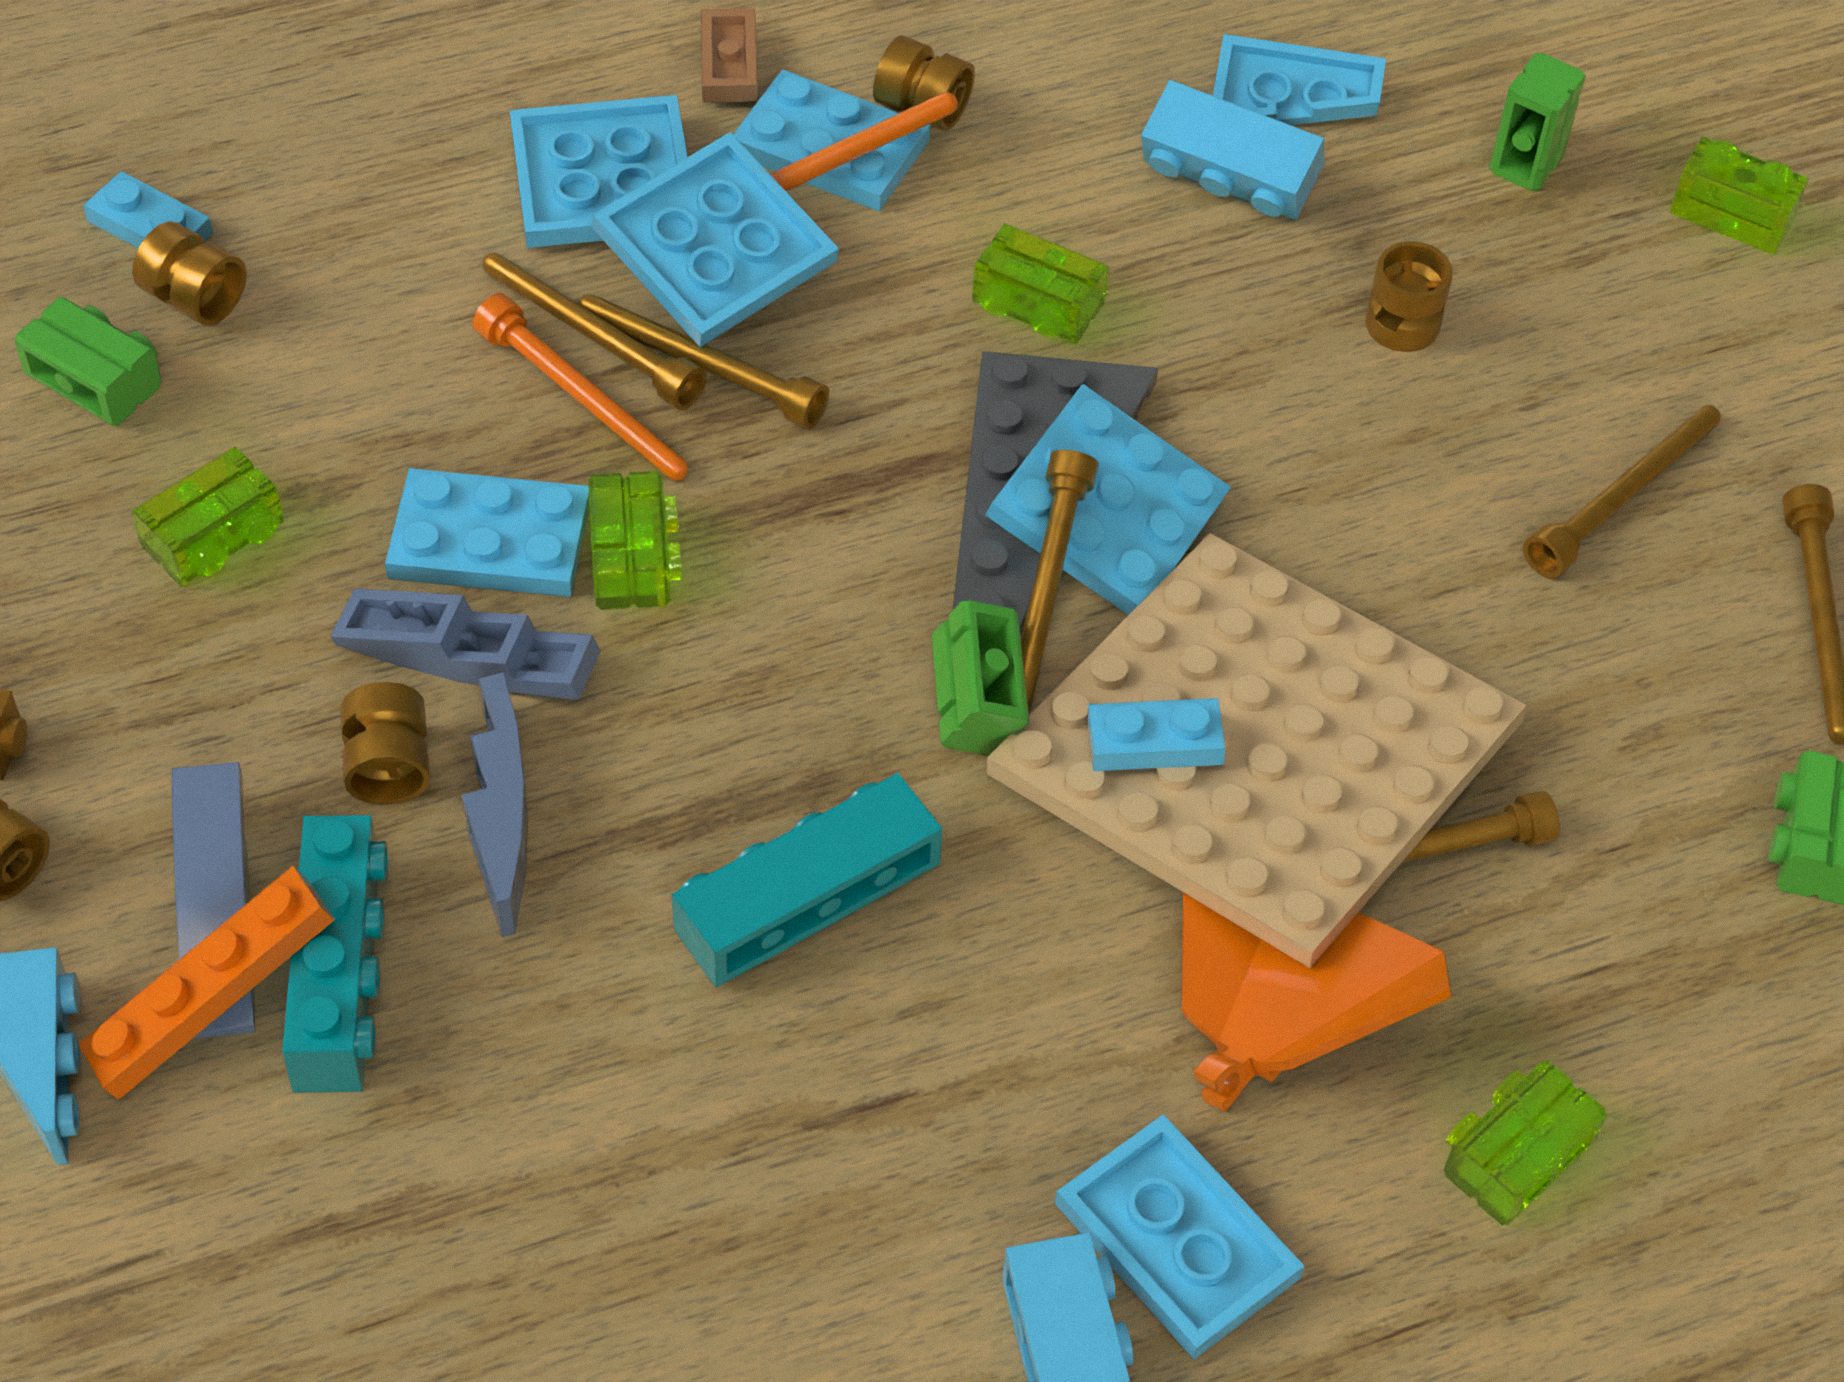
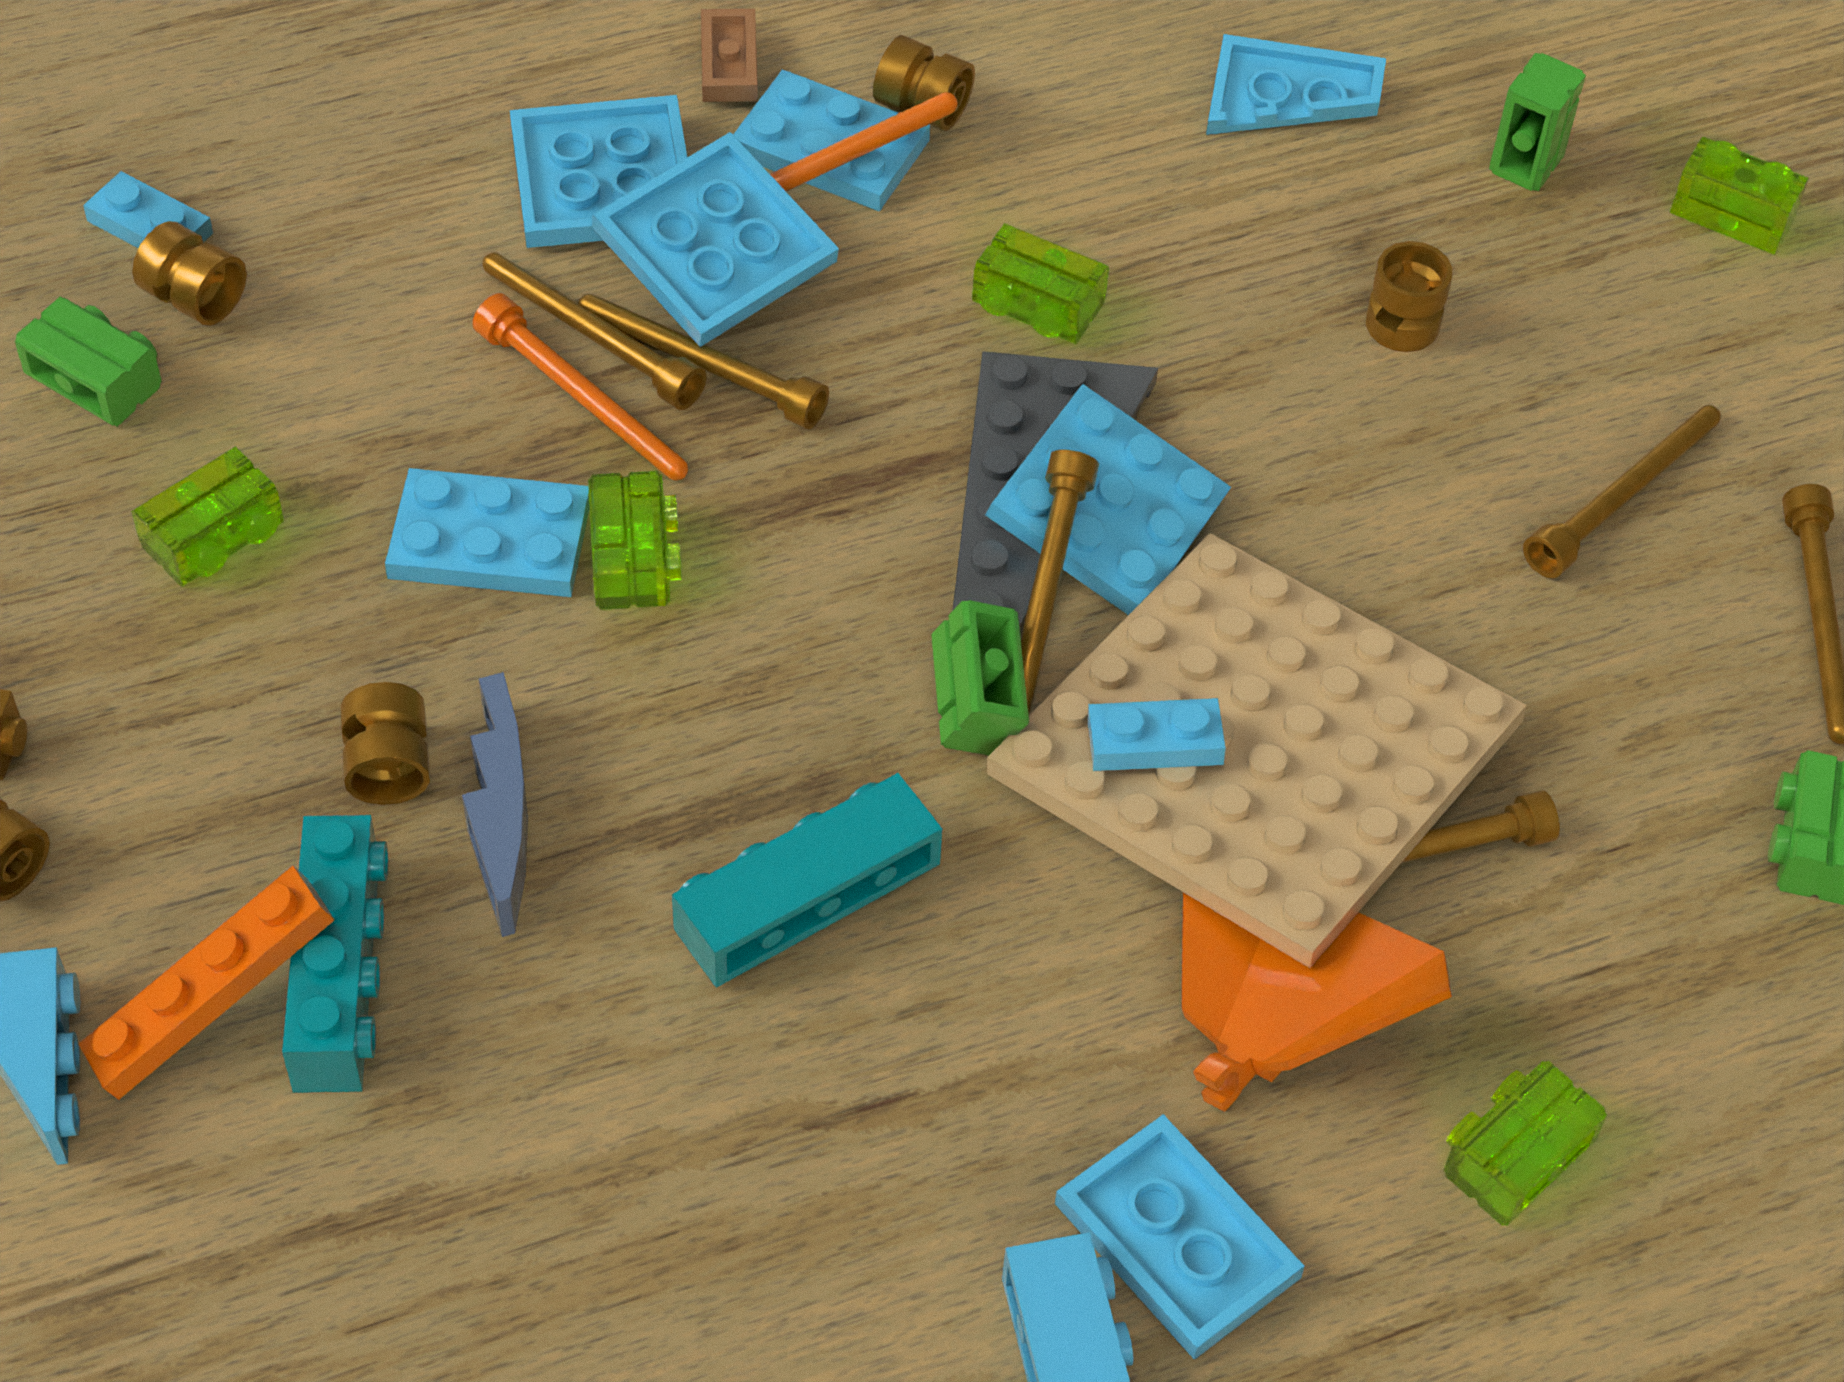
(210, 867): sand blue slope -> none
(453, 642): sand blue slope -> none
(1232, 150): medium azure brick -> none

